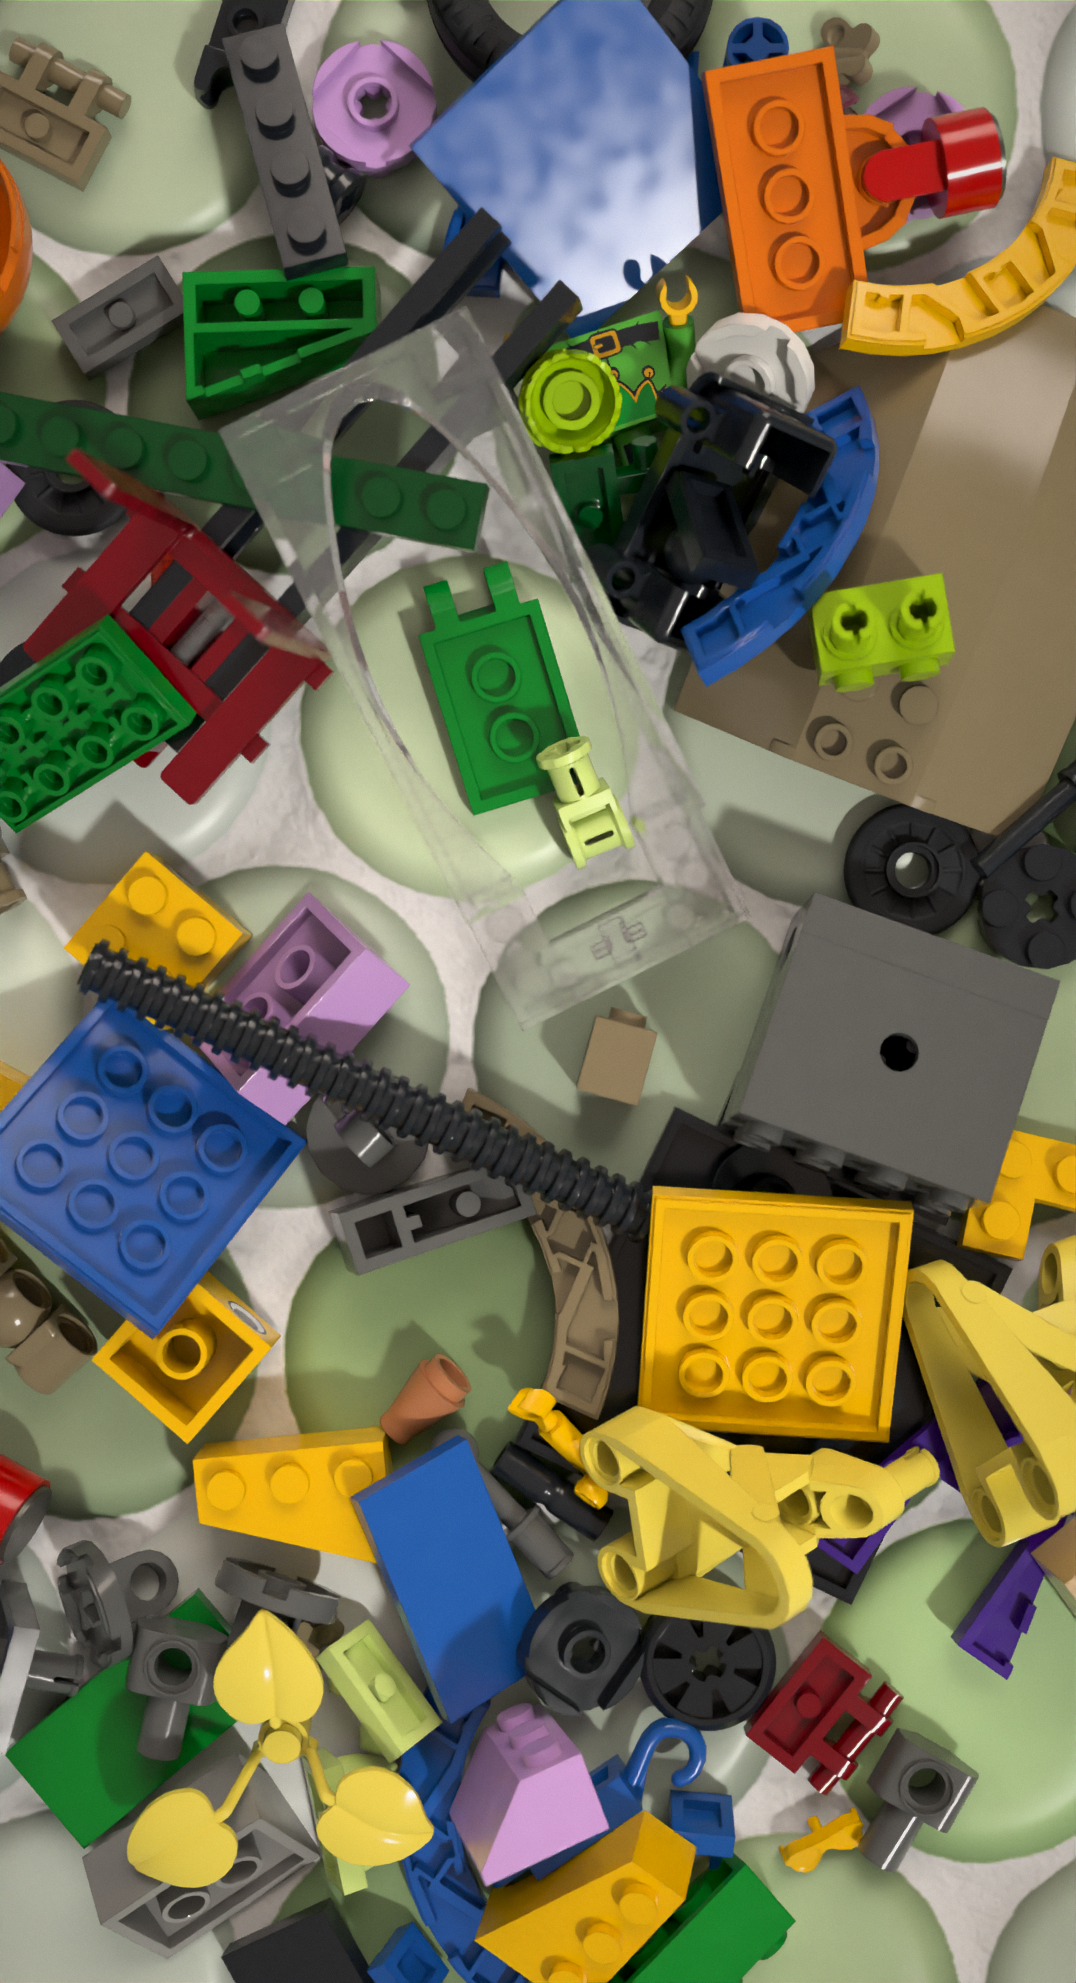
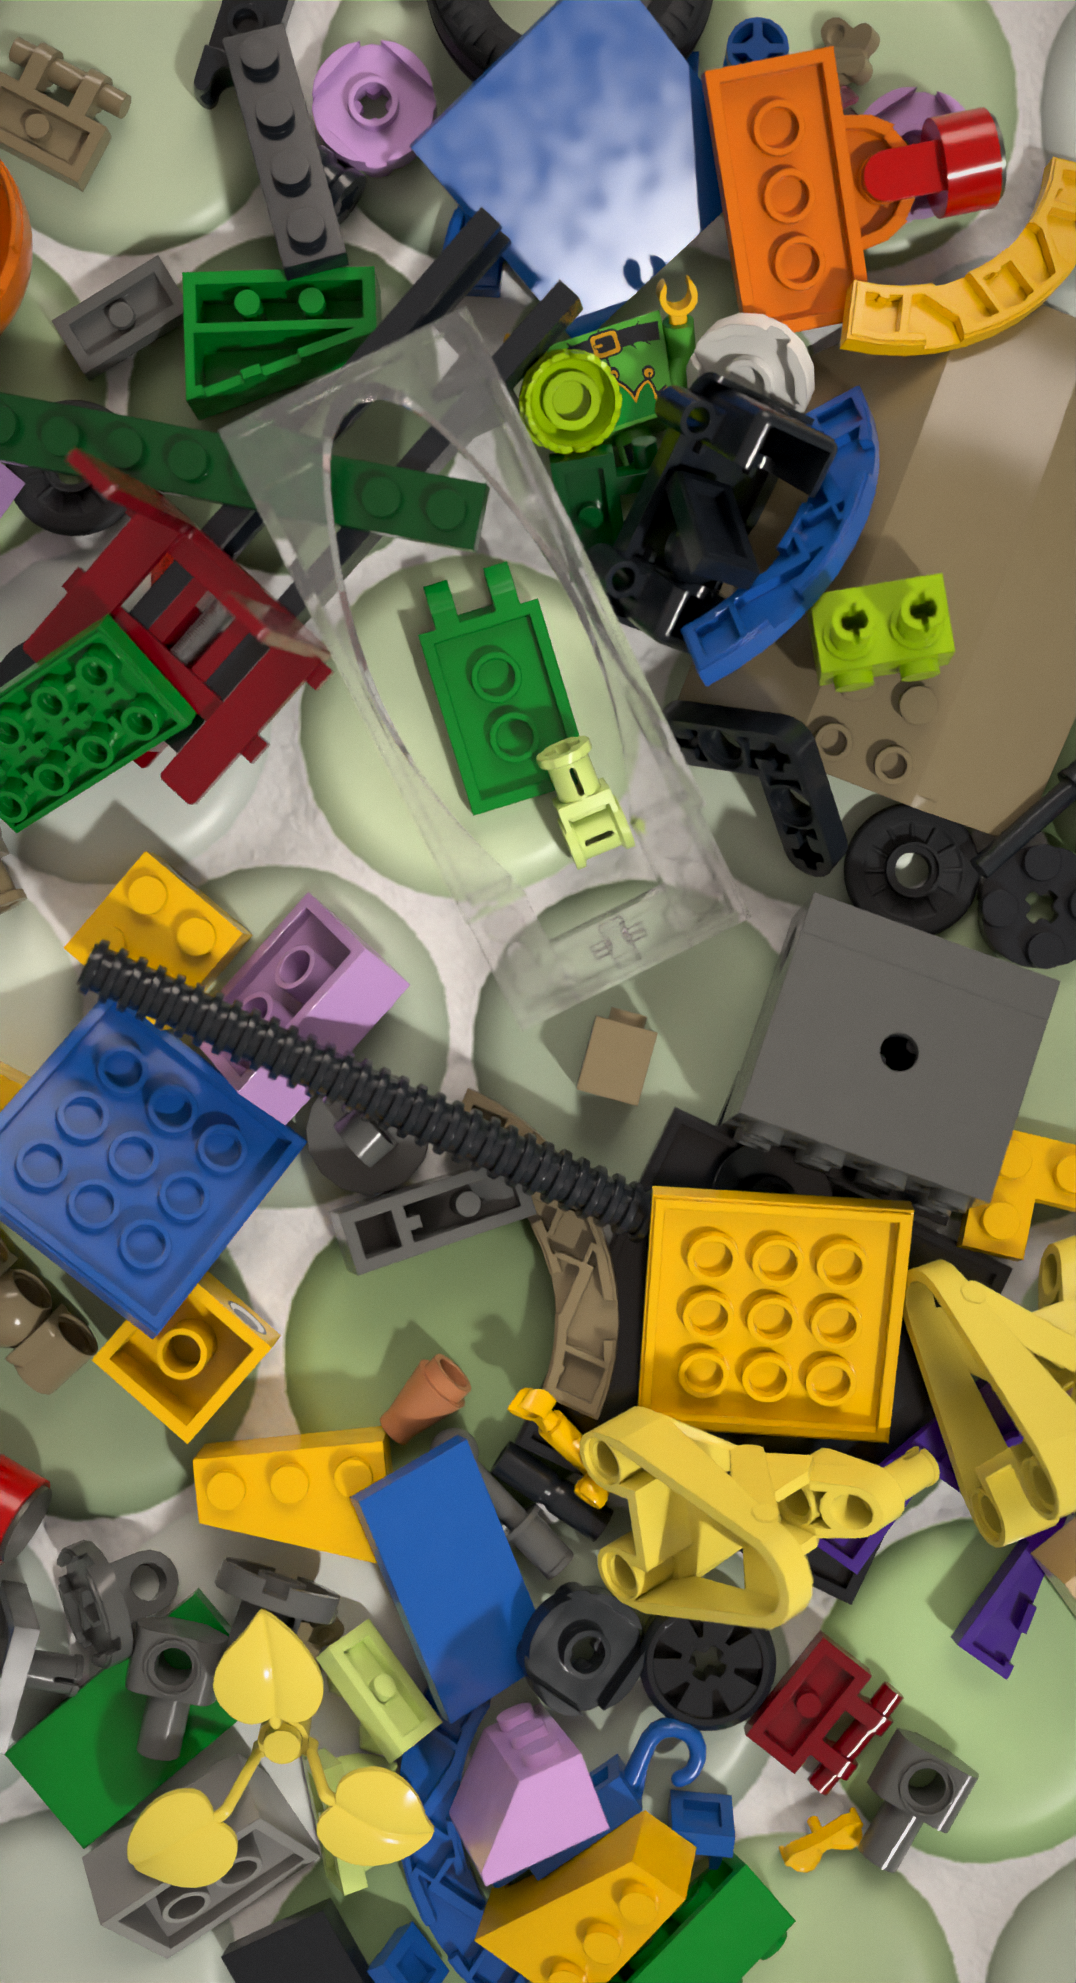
(784, 759): none -> black beam

